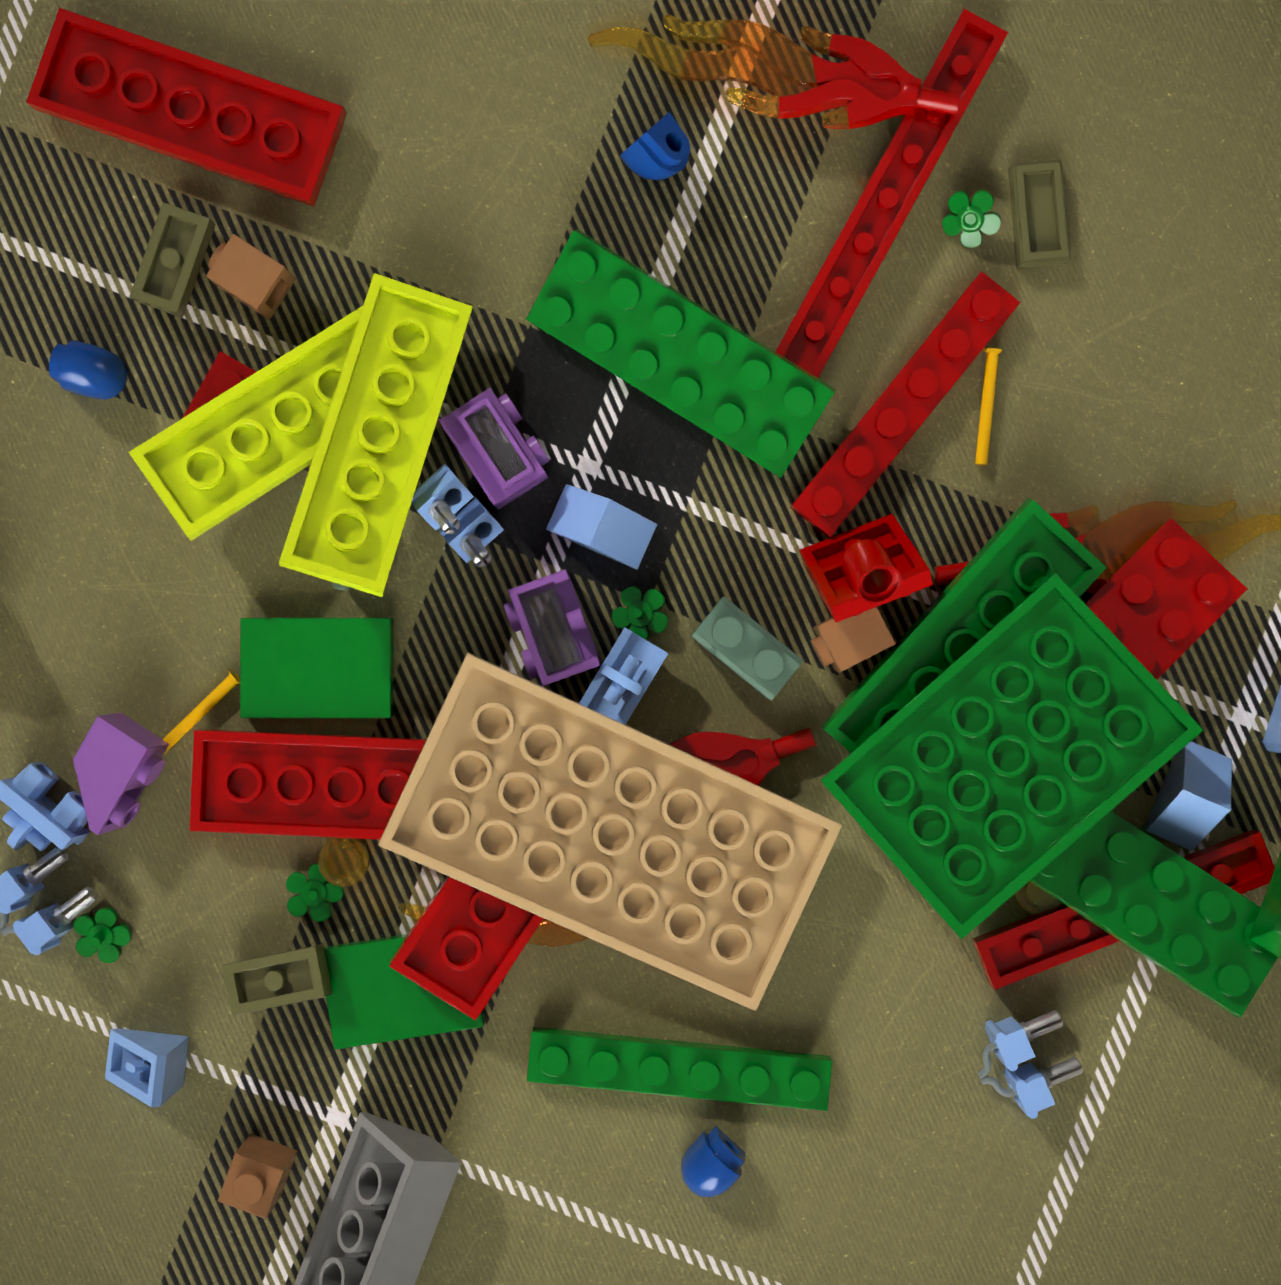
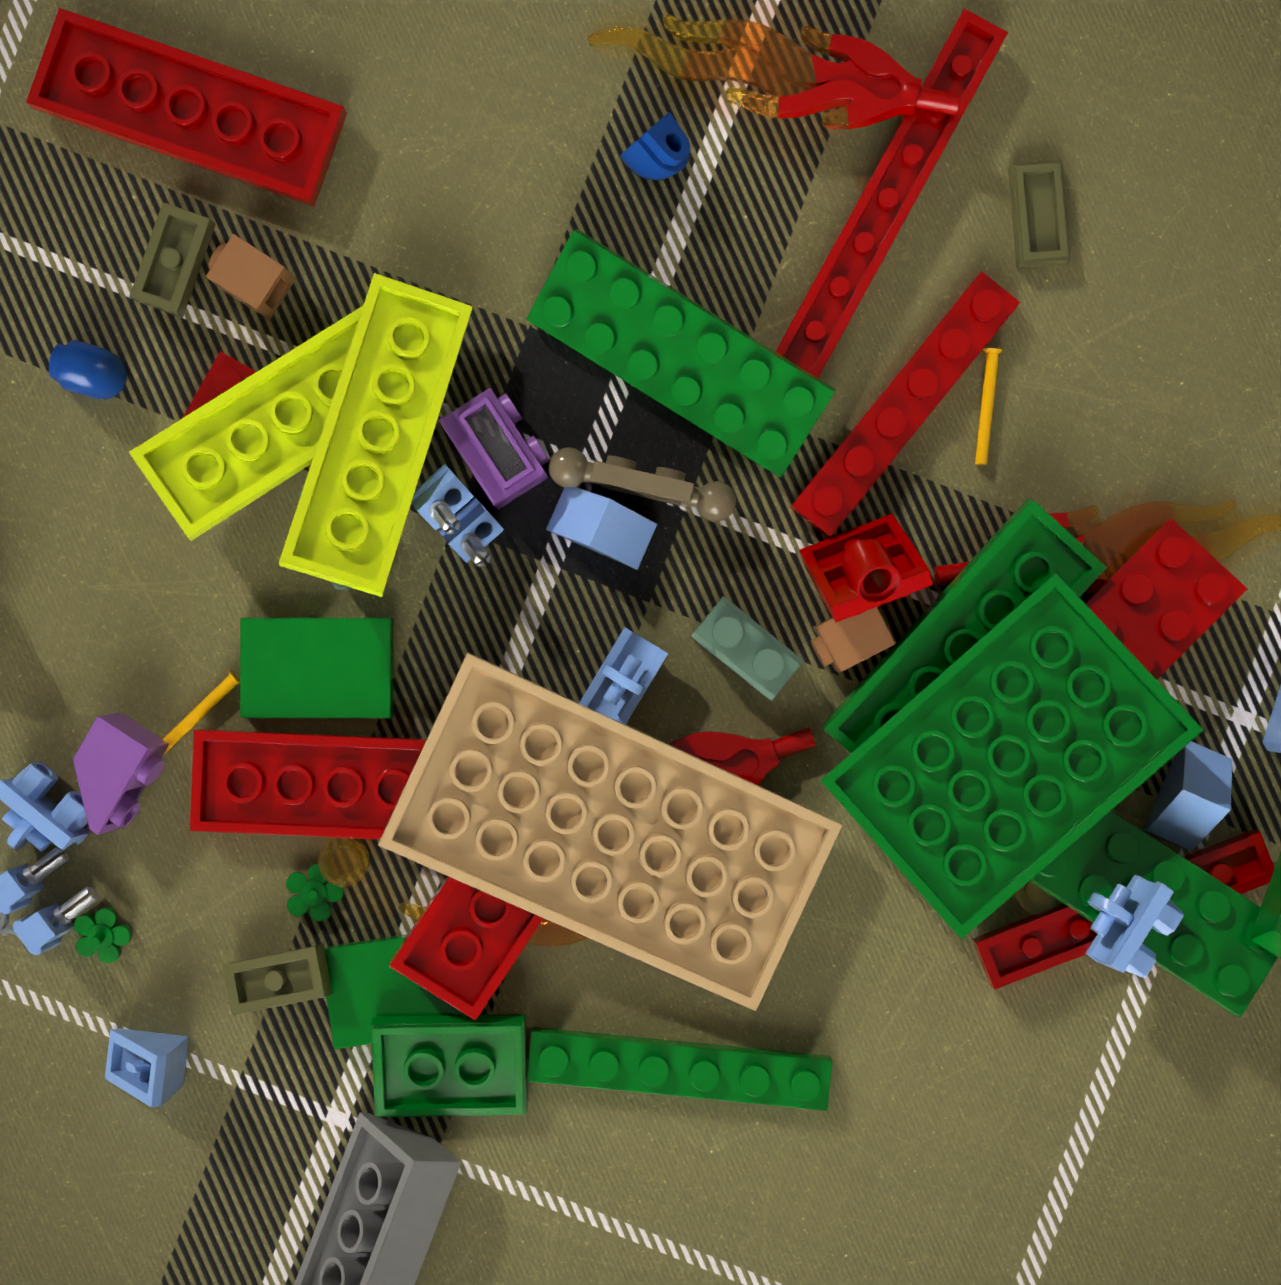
(257, 1176): medium nougat brick -> none
(449, 1065): none -> green tile
(552, 627): window -> none
(570, 468): none -> dark tan plate
(641, 612): green plant -> none
(712, 1164): blue piece -> none
(971, 217): green plant -> none
(1012, 1046): light blue piece -> none
(1127, 921): none -> light blue hips

